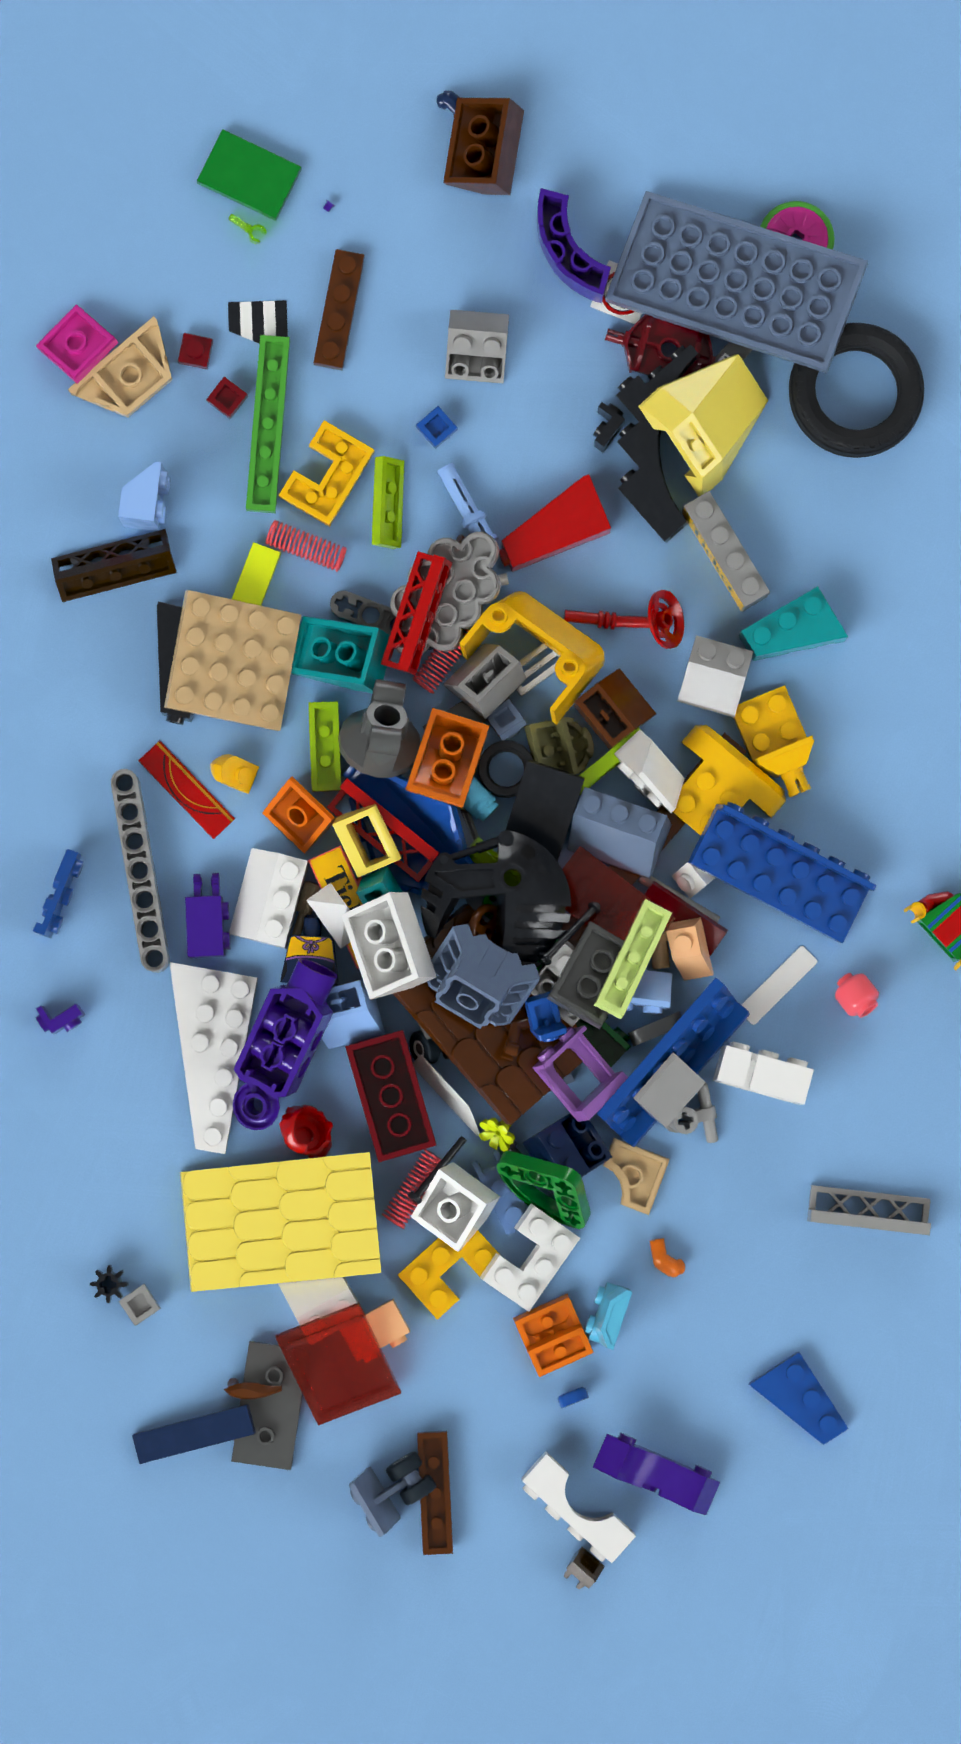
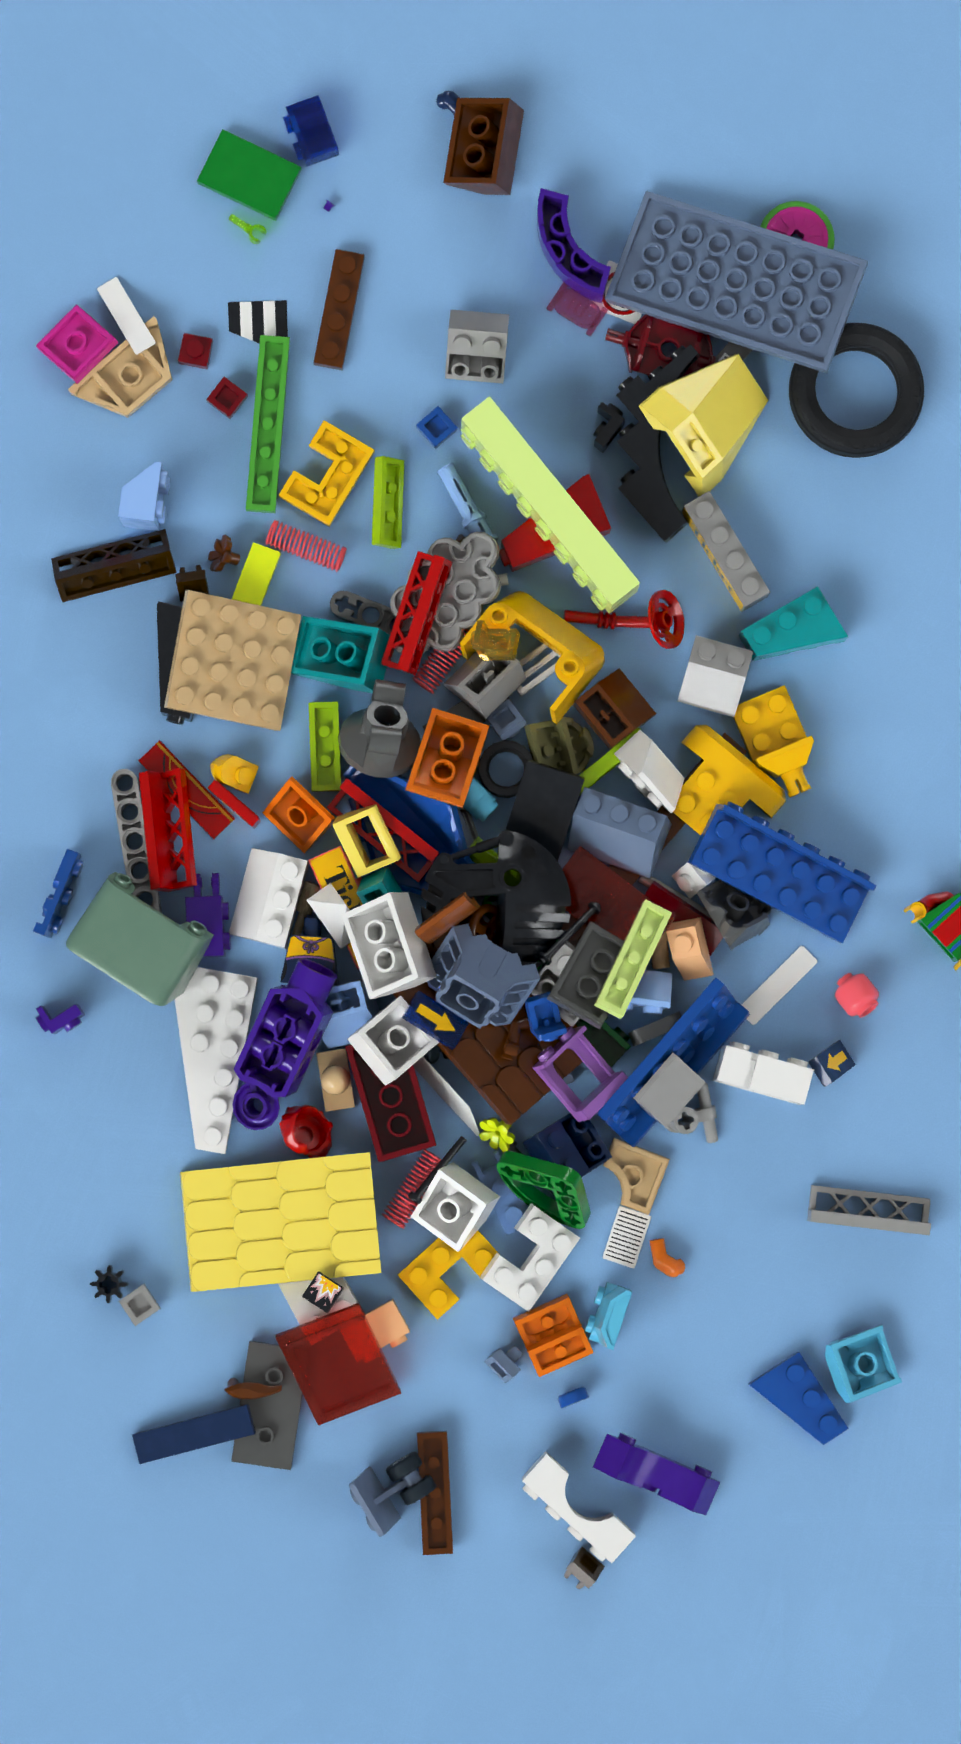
(126, 315): none -> white sticker
(138, 942): none -> sand green windscreen
(162, 832): none -> red fence
(191, 581): none -> dark brown tile
(222, 554): none -> reddish brown plant
(234, 804): none -> red tile
(311, 131): none -> clear blue brick
(323, 1292): none -> tile
(335, 1080): none -> tan tile
(390, 1042): none -> white slope
(435, 1020): none -> clear blue tile
(446, 918): none -> dark orange slope
(495, 643): none -> clear yellow bracket
(504, 1363): none -> sand blue tile
(549, 505): none -> yellowish green brick
(577, 309): none -> clear pink piece
(626, 1237): none -> white sticker
(734, 912): none -> dark grey slope
(831, 1063): none -> dark blue tile
(861, 1364): none -> medium azure slope

